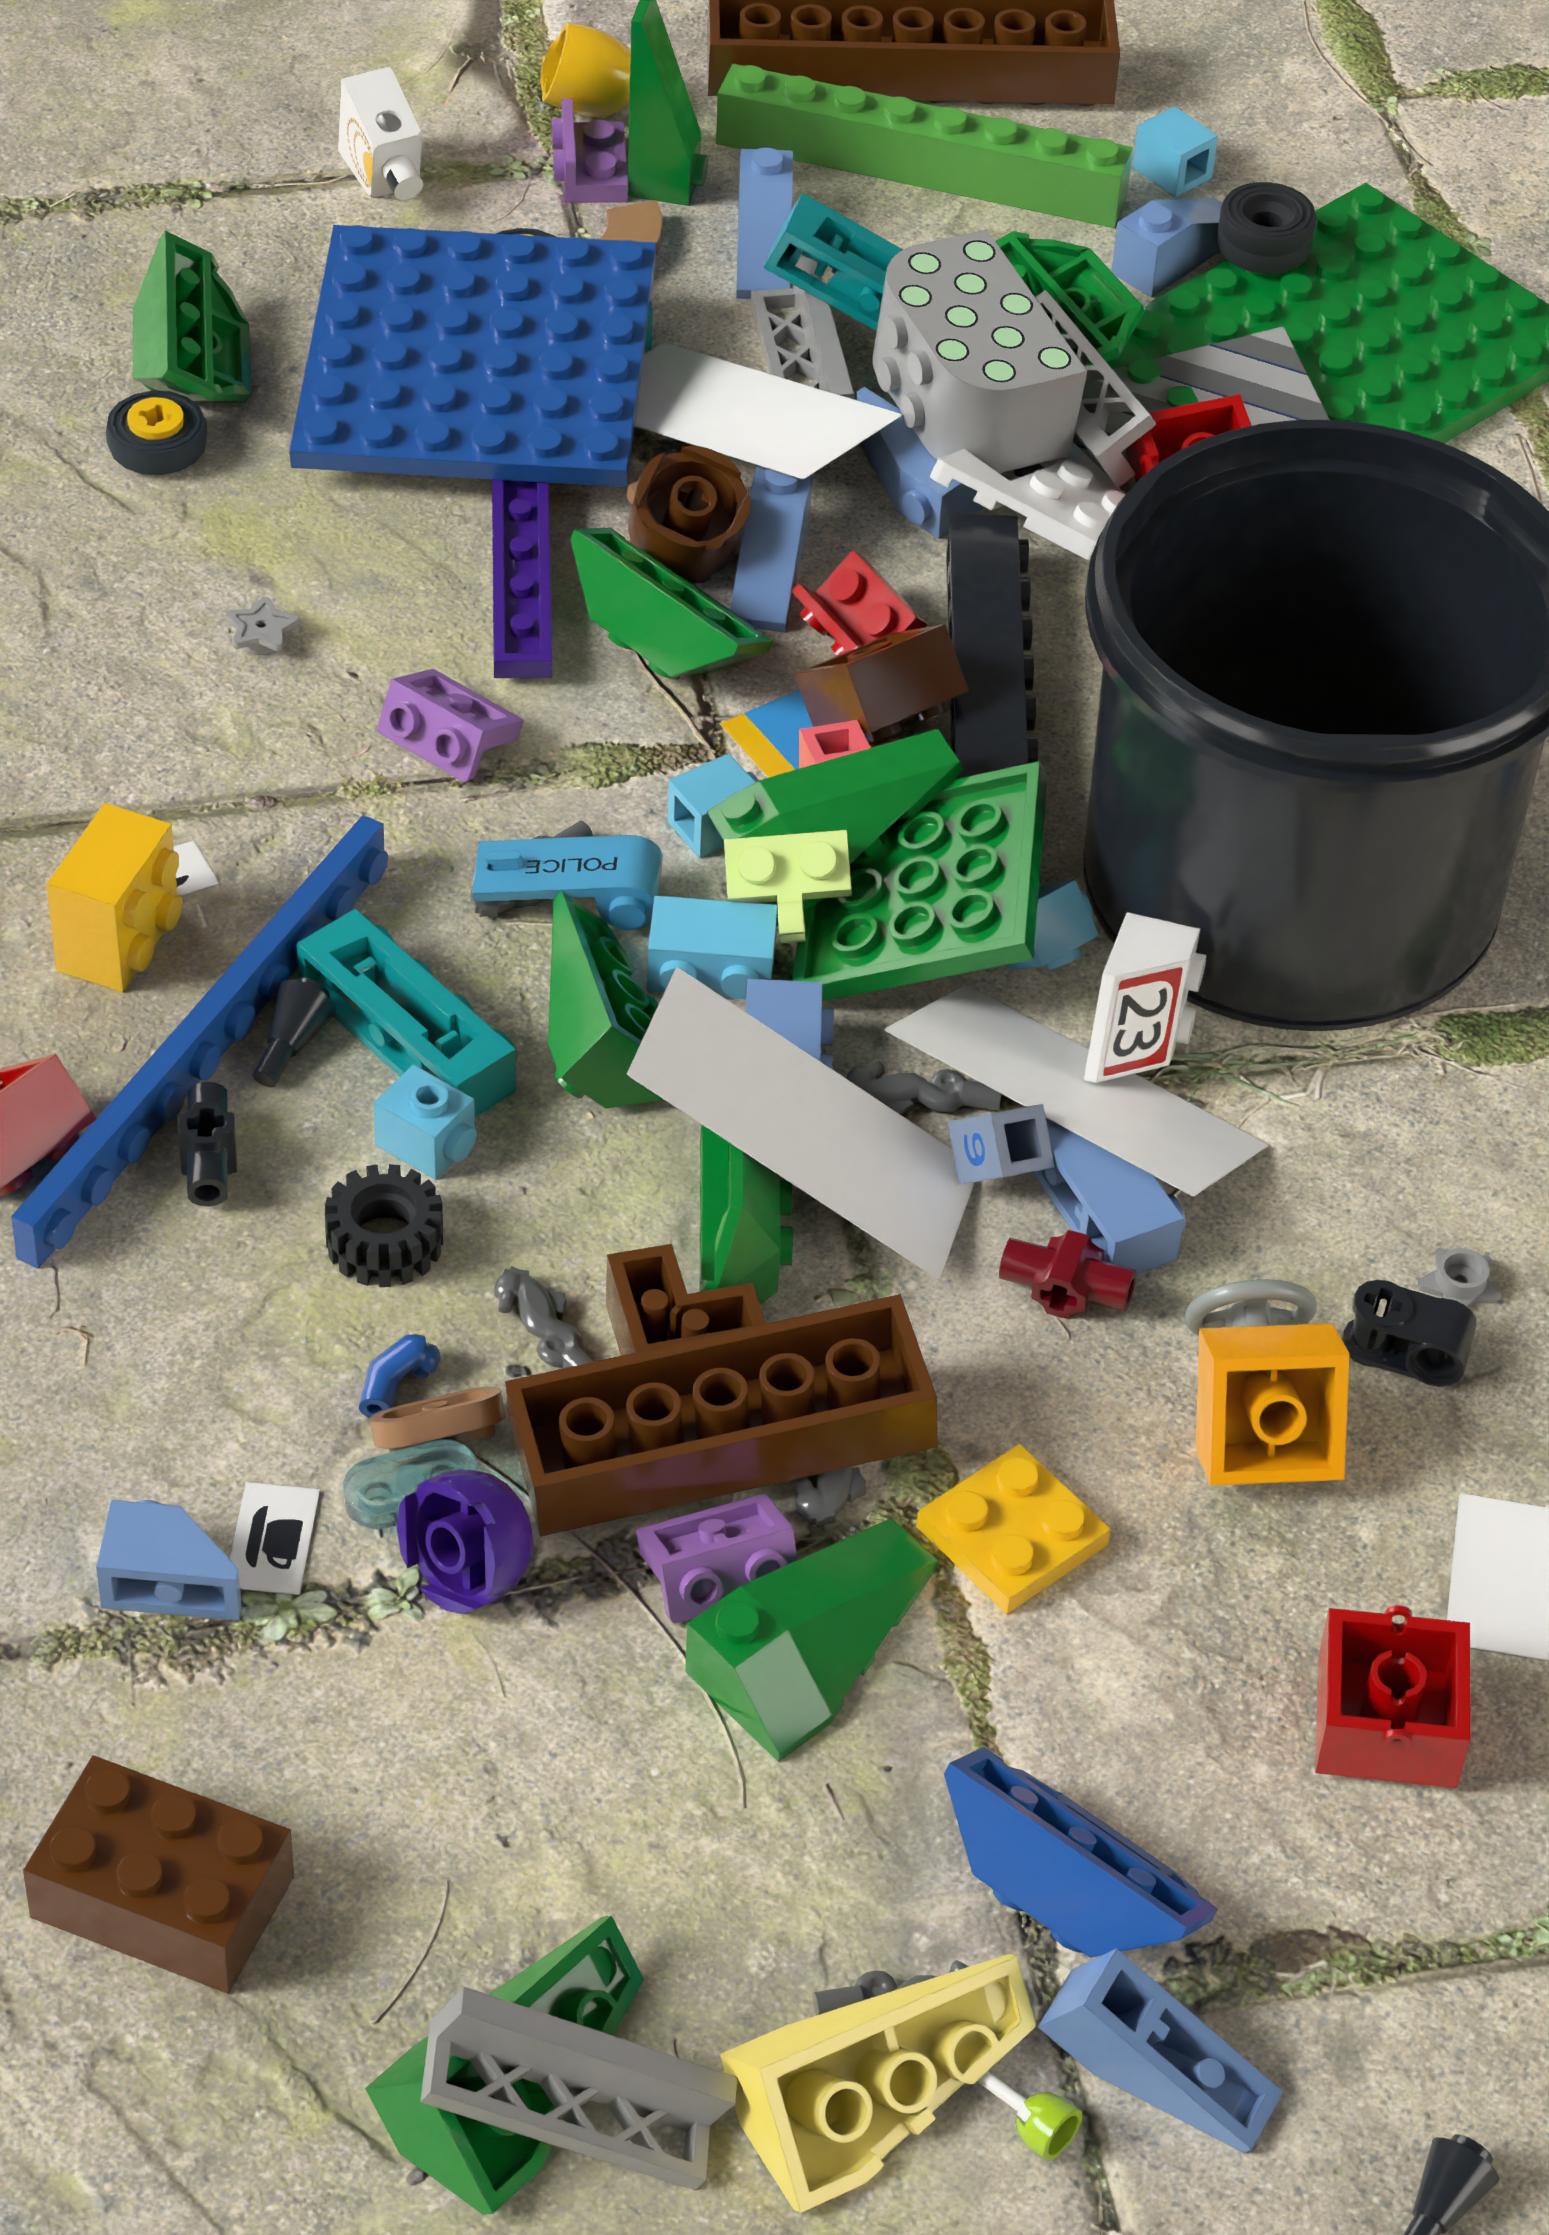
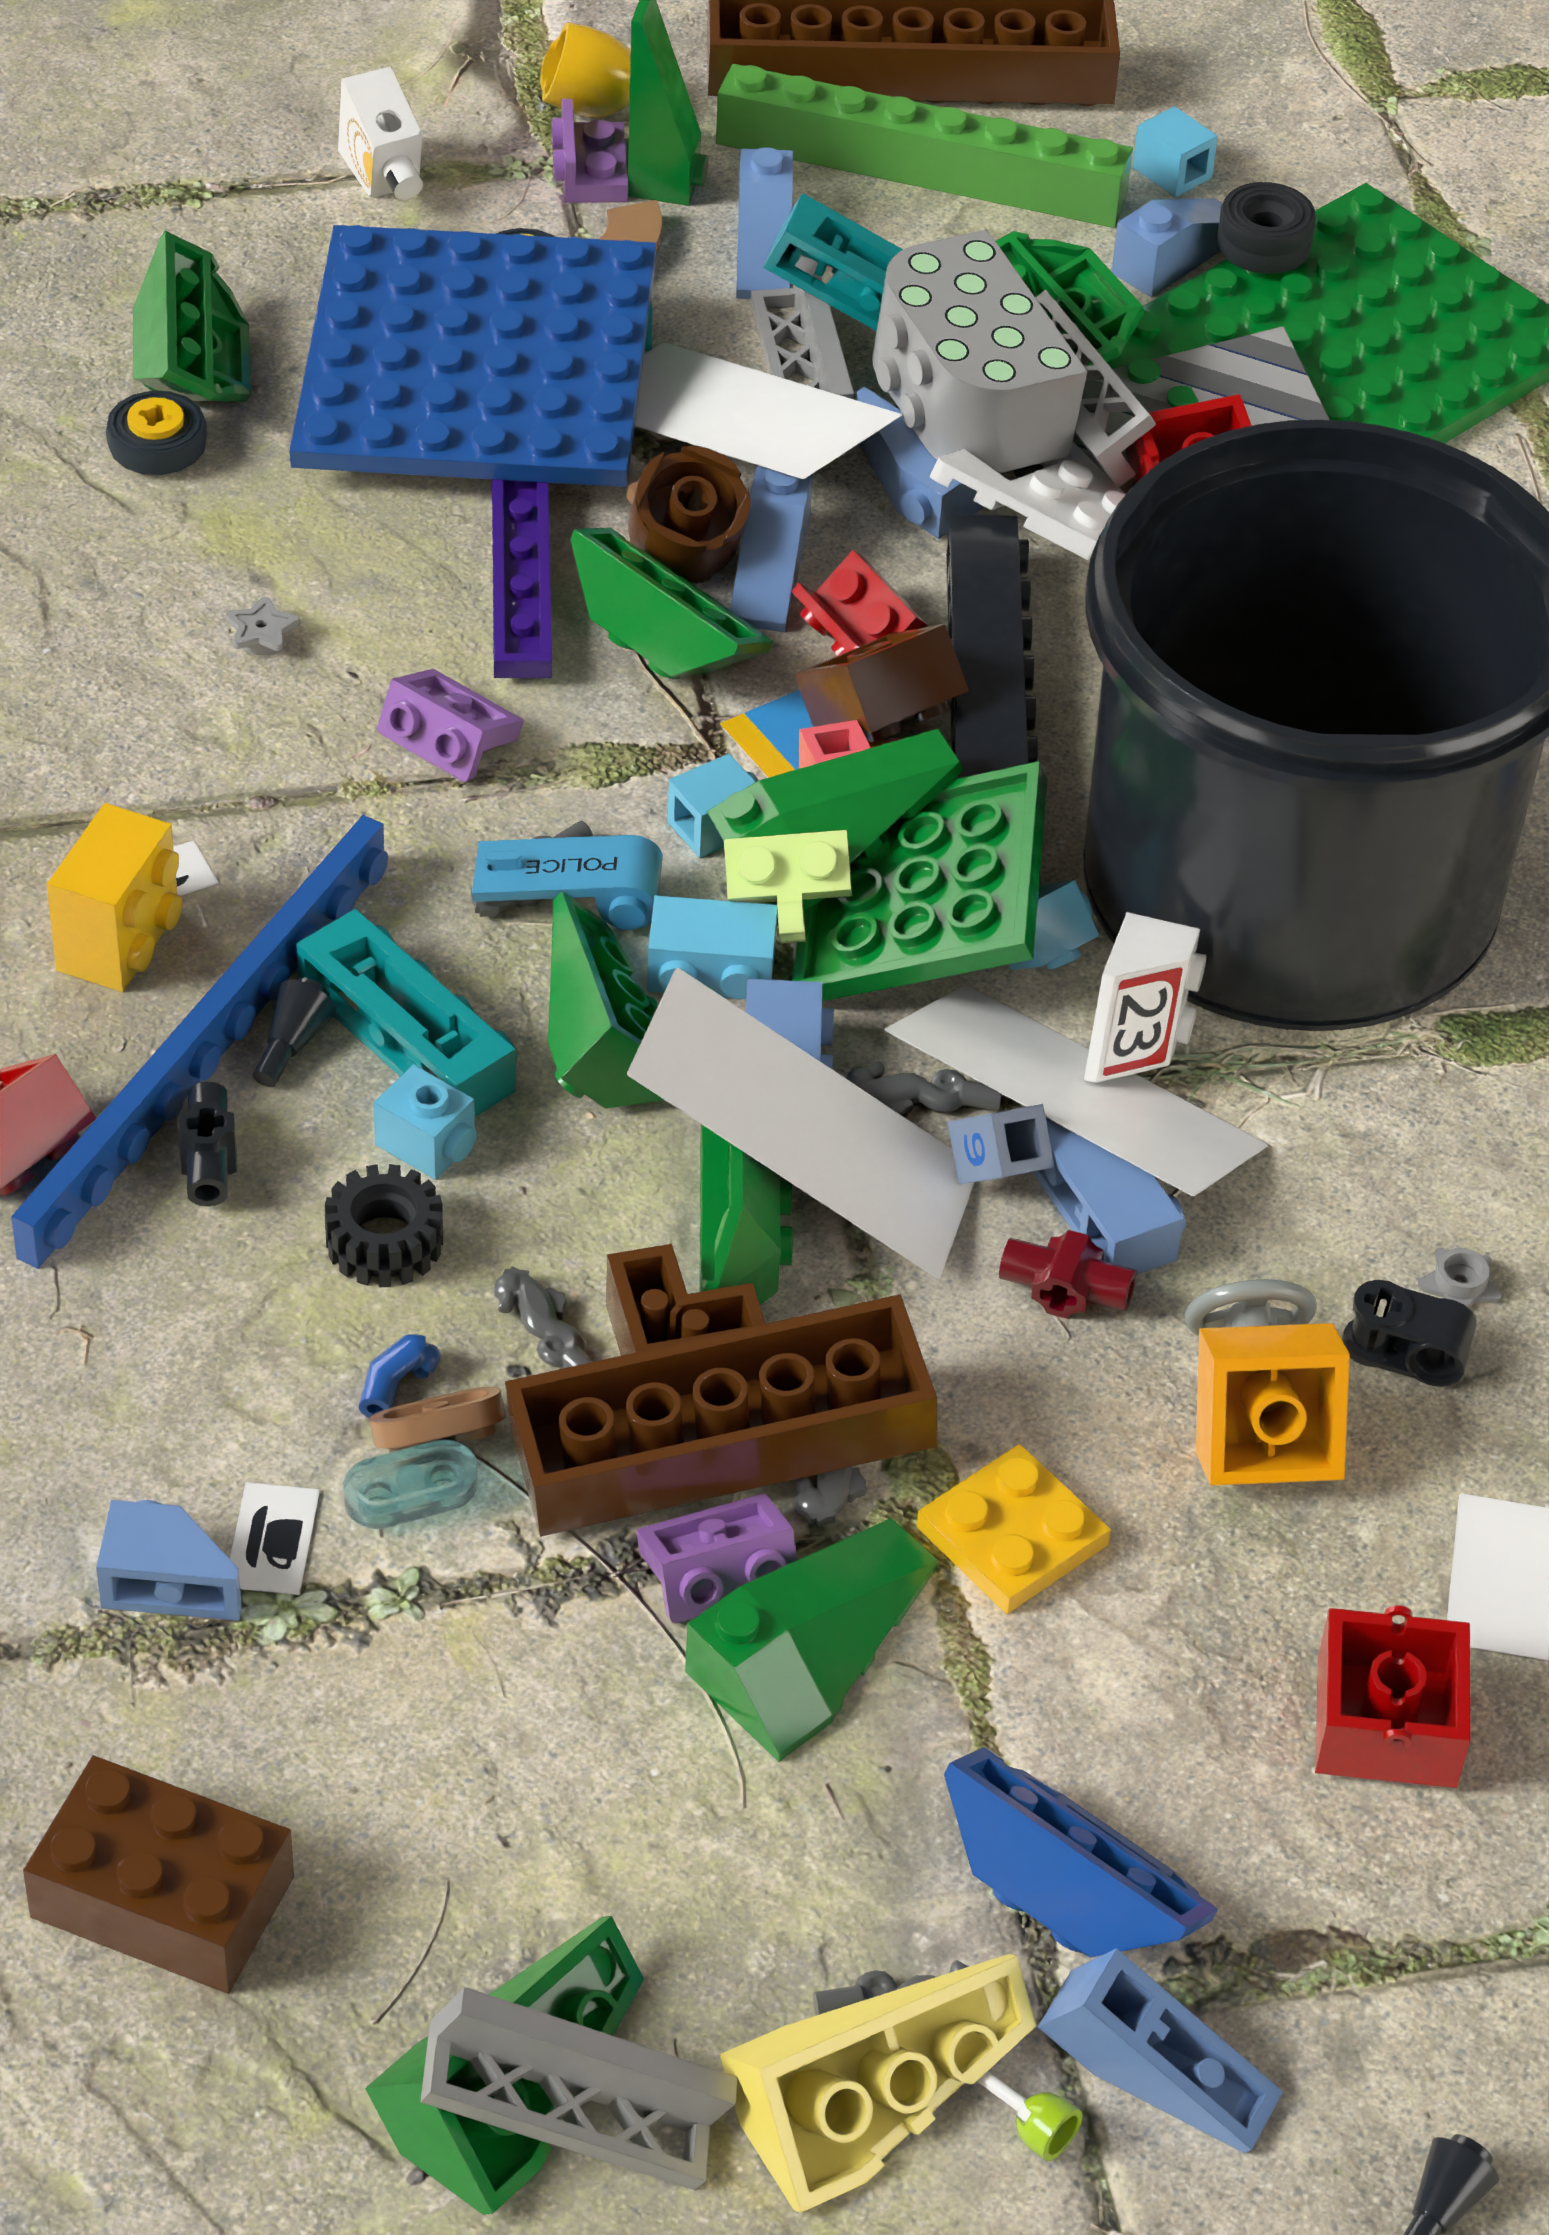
(465, 1538): dark purple cylinder -> none

